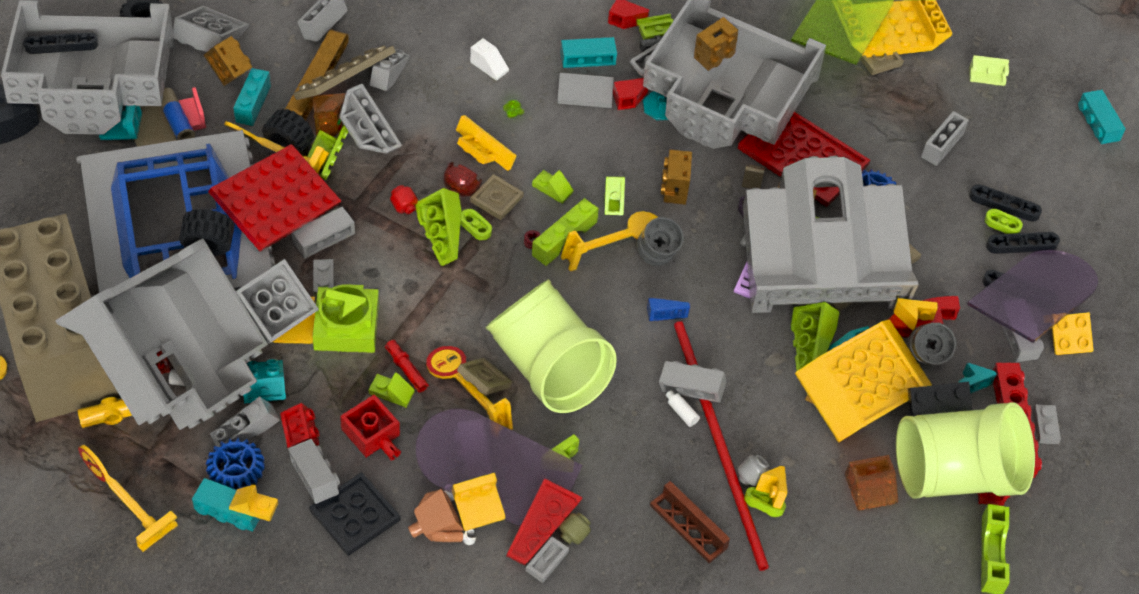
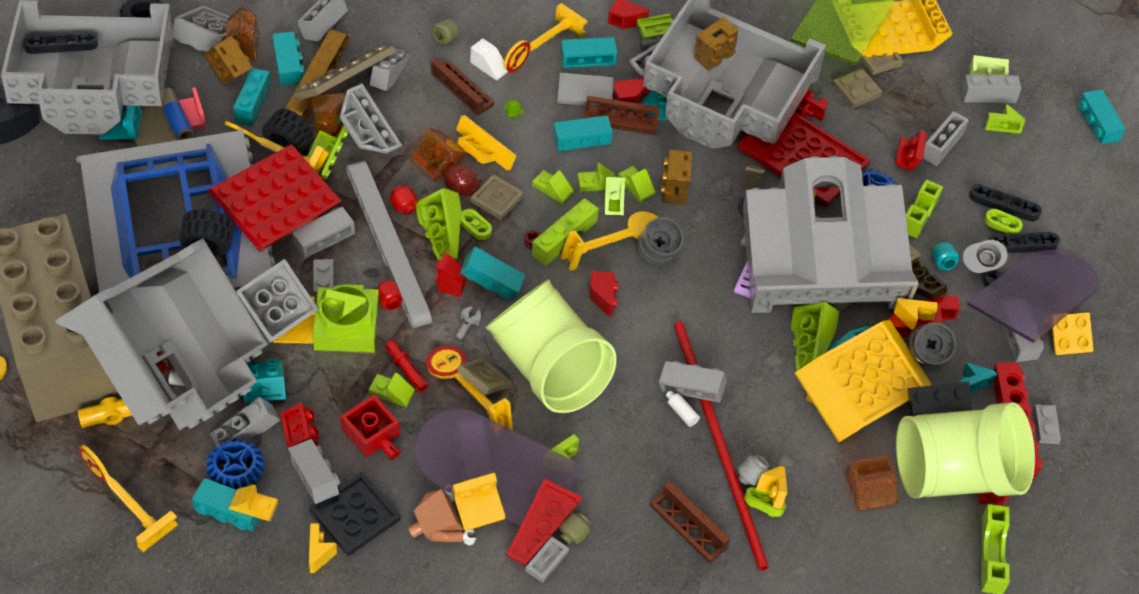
(244, 28): none -> clear orange slope
(288, 58): none -> teal brick
(319, 551): none -> yellow slope
(388, 244): none -> light grey beam
(389, 295): none -> red head
(435, 153): none -> clear orange slope
(445, 31): none -> olive head
(449, 276): none -> red slope
(461, 86): none -> copper fence
(468, 321): none -> light grey bar
(492, 274): none -> teal brick
(567, 20): none -> yellow piece
(582, 133): none -> teal brick
(594, 180): none -> lime slope
(602, 291): none -> red slope
(622, 118): none -> copper fence
(638, 183): none -> lime slope
(666, 309): blue slope -> none
(813, 107): none -> red hips
(857, 88): none -> dark tan plate
(910, 151): none -> red bracket
(924, 205): none -> lime arch
(928, 285): none -> dark brown wing
(945, 256): none -> teal head
(985, 256): none -> light grey piece
(991, 88): none -> light grey brick
(1006, 122): none -> lime slope

